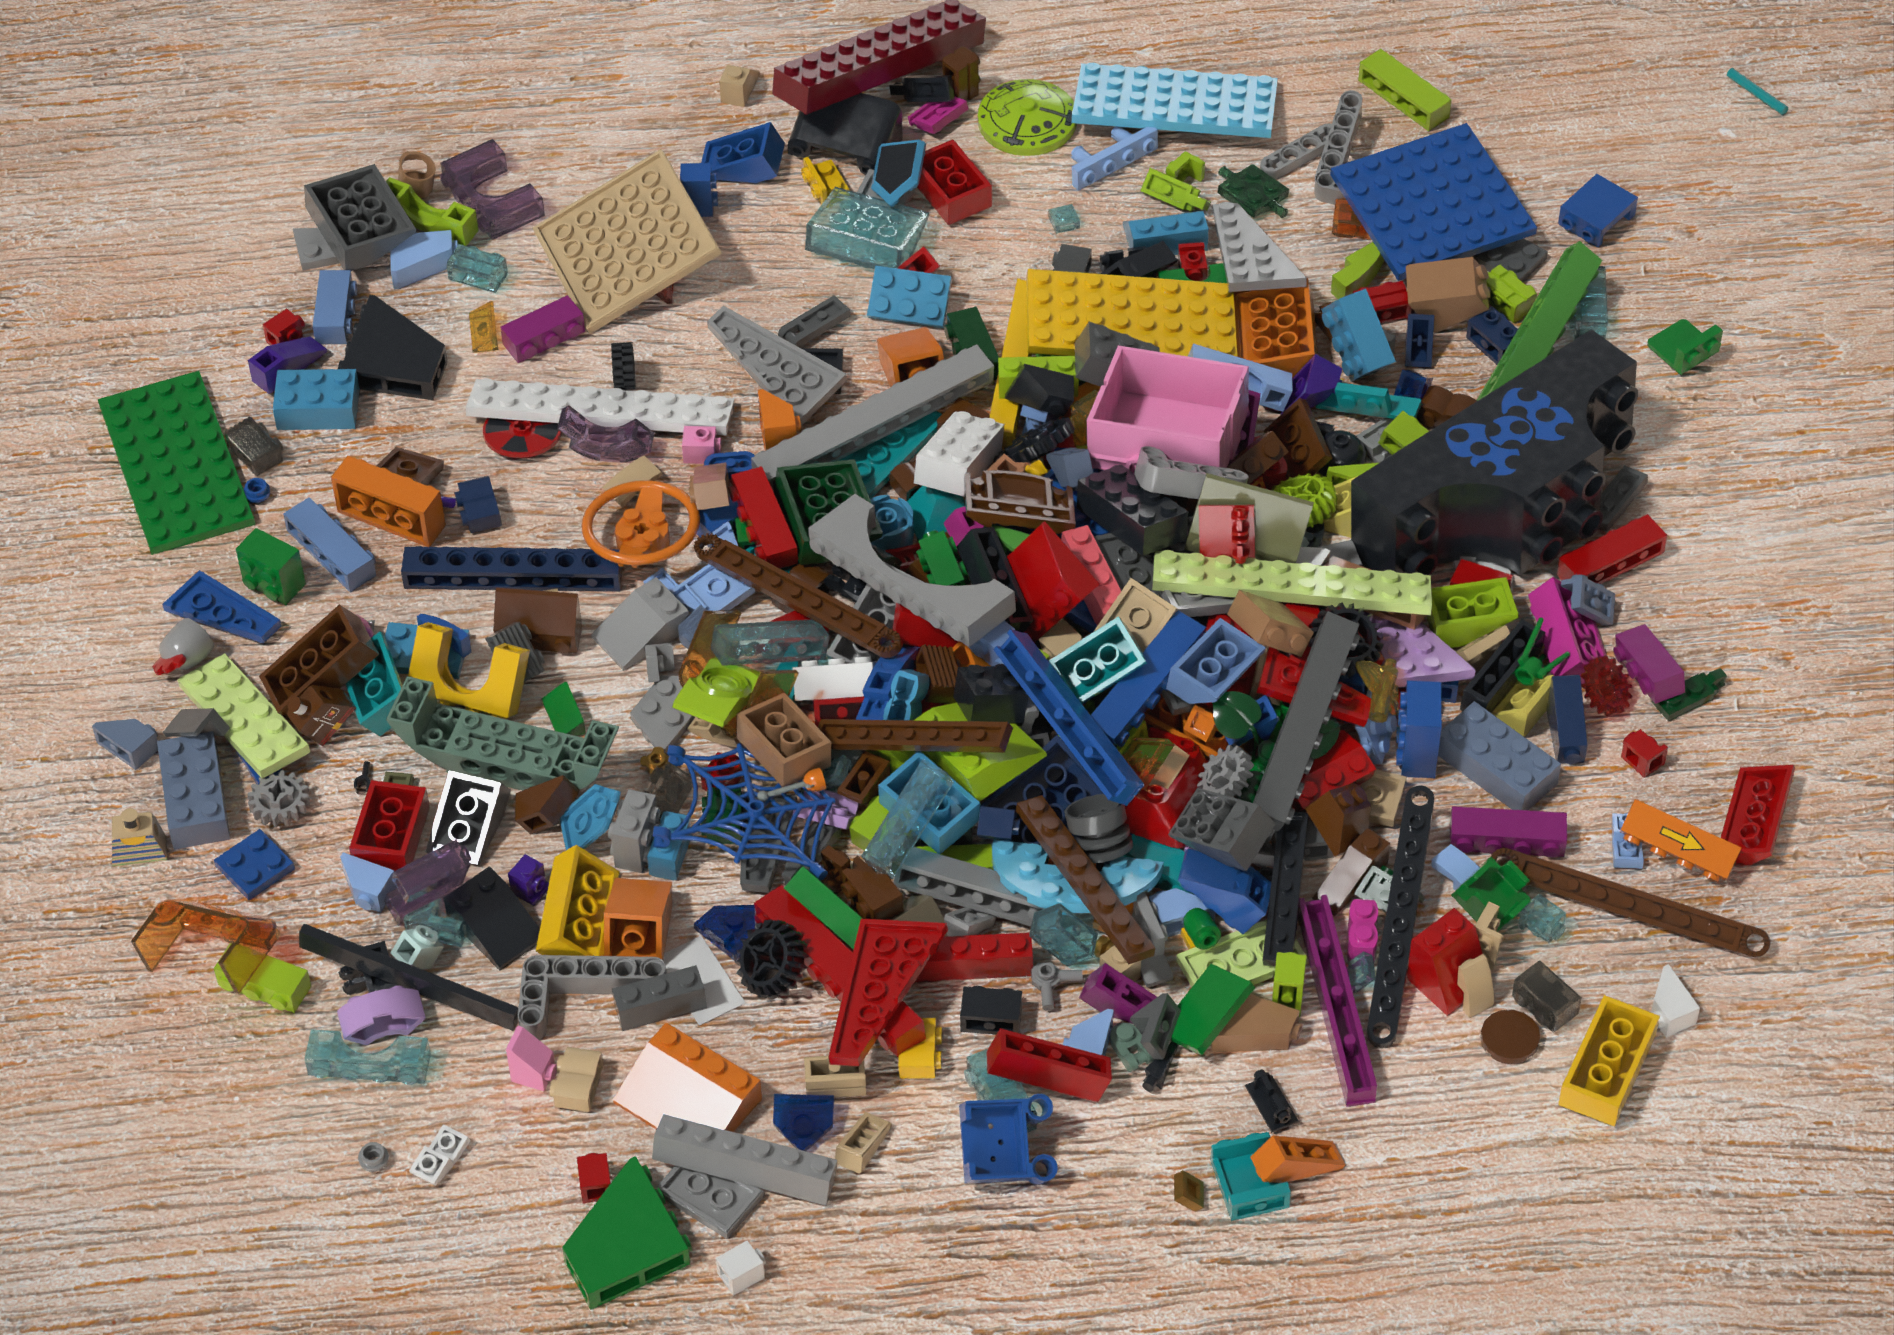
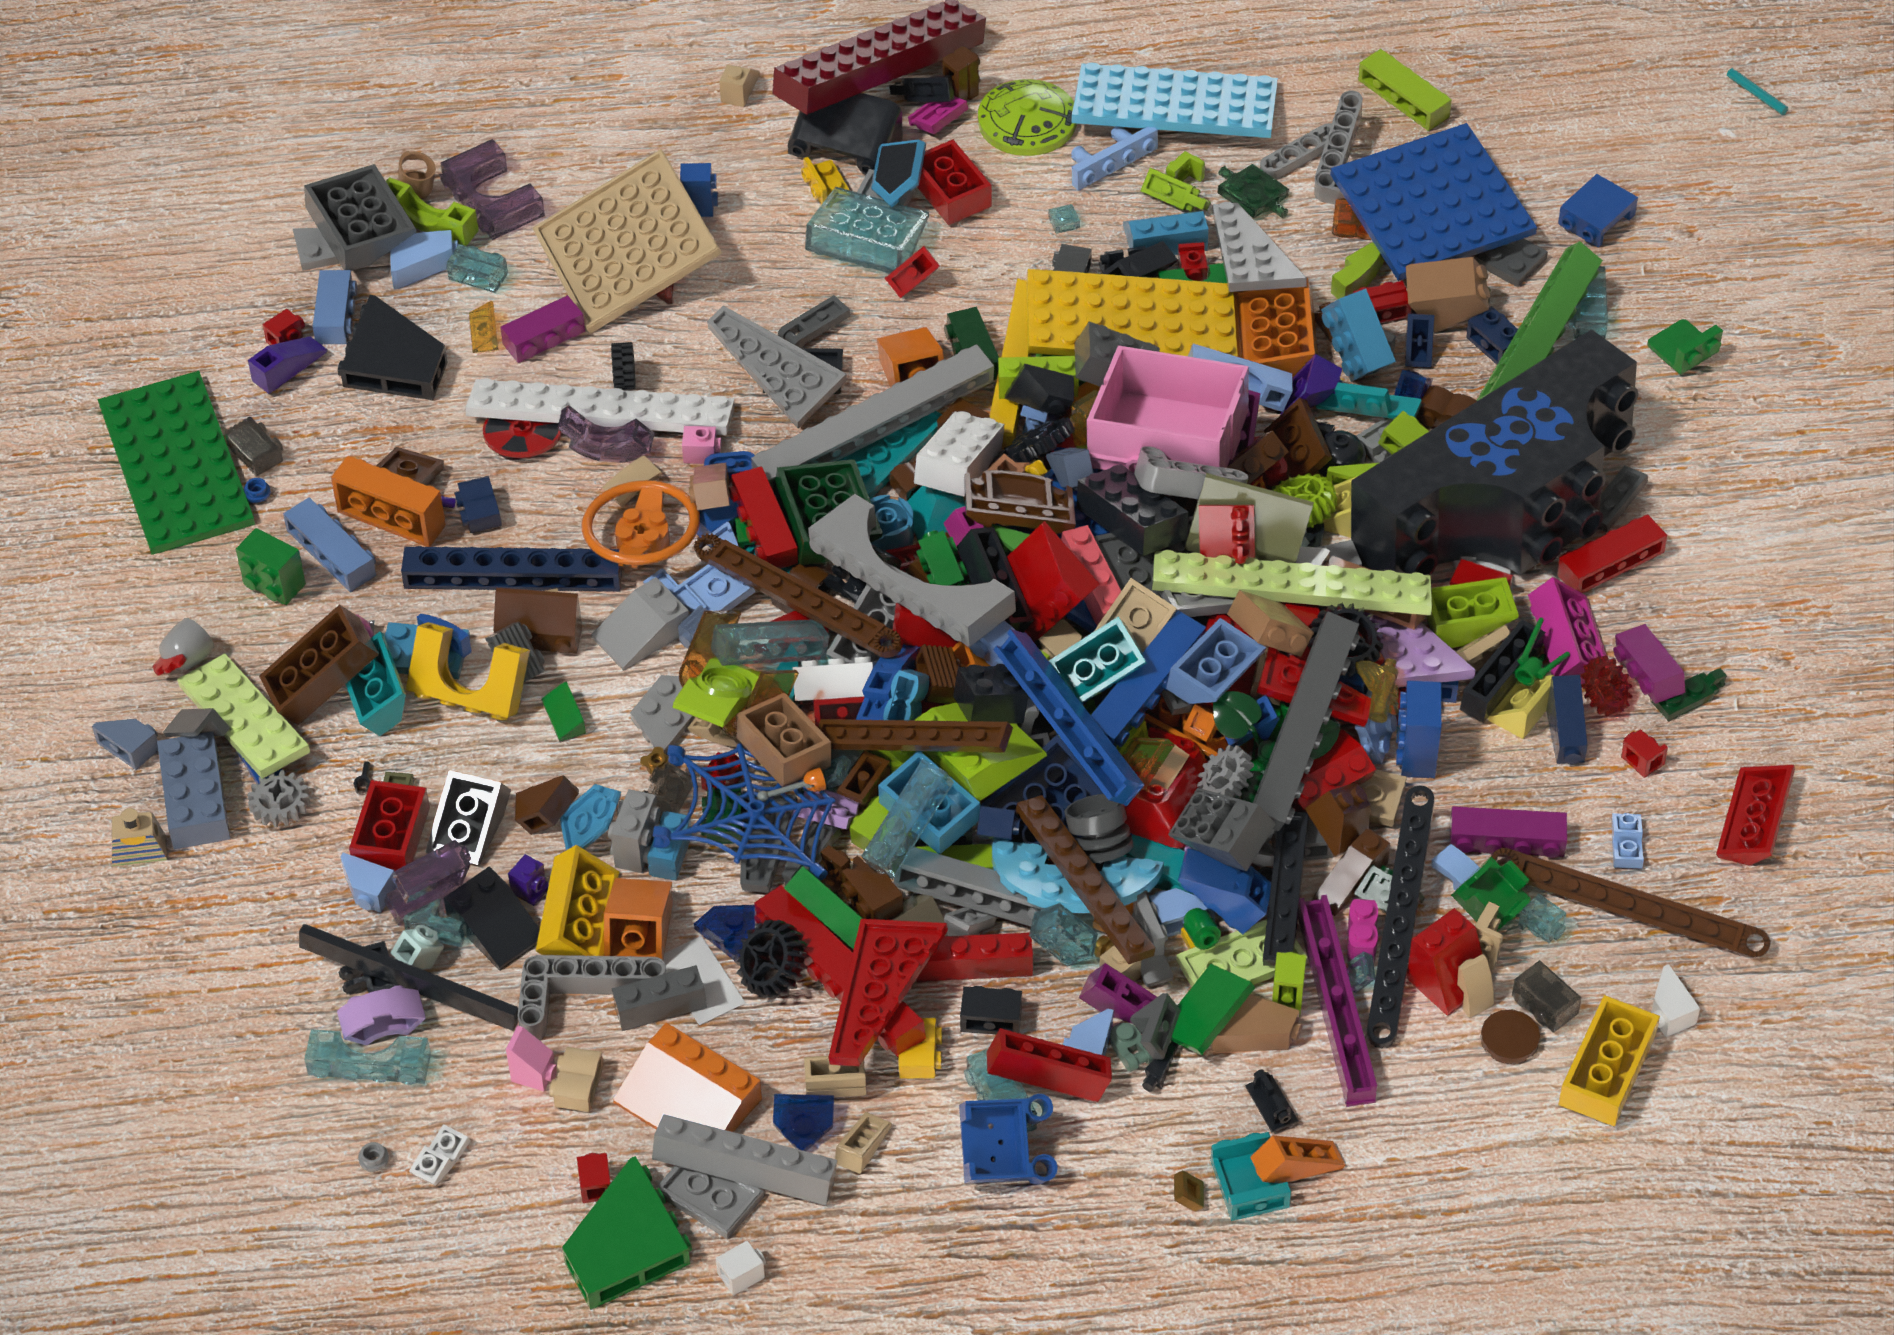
(222, 608): blue wing -> none
(249, 934): clear orange windscreen -> none
(254, 864): blue plate -> none
(273, 983): lime brick -> none
(316, 399): dark azure brick -> none
(320, 712): reddish brown torso -> none
(494, 746): sand green slope -> none
(659, 659): light grey bracket -> none
(746, 155): blue slope -> none
(776, 419): orange slope -> none
(909, 296): dark azure plate -> none
(1047, 977): light grey piece -> none
(1498, 758): sand blue brick -> none
(1510, 294): lime brick -> none
(1591, 599): sand blue bracket -> none
(1680, 840): orange brick -> none

